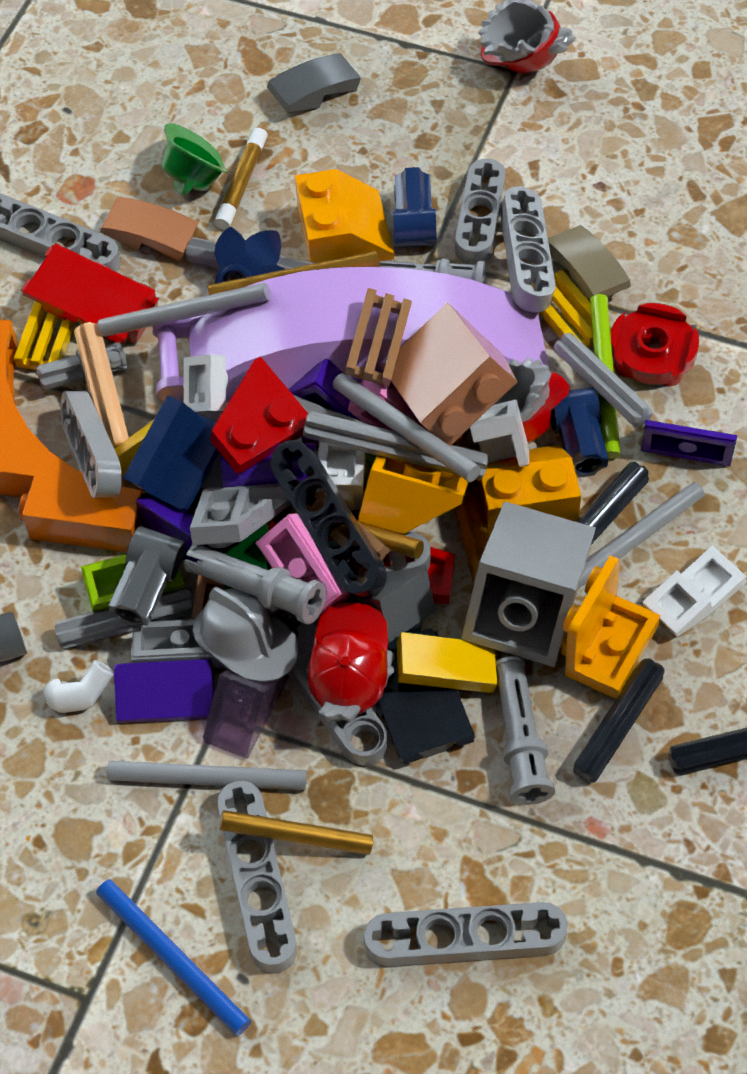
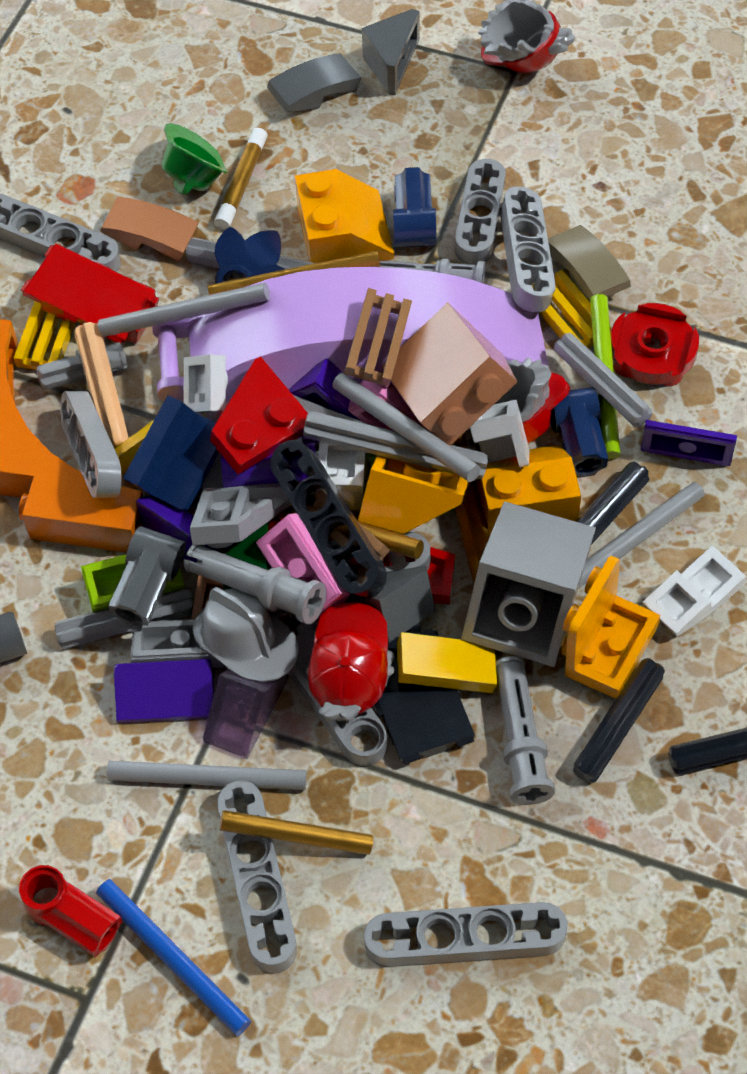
(70, 912): none -> red piece
(78, 695): white arm -> none
(390, 46): none -> dark grey slope

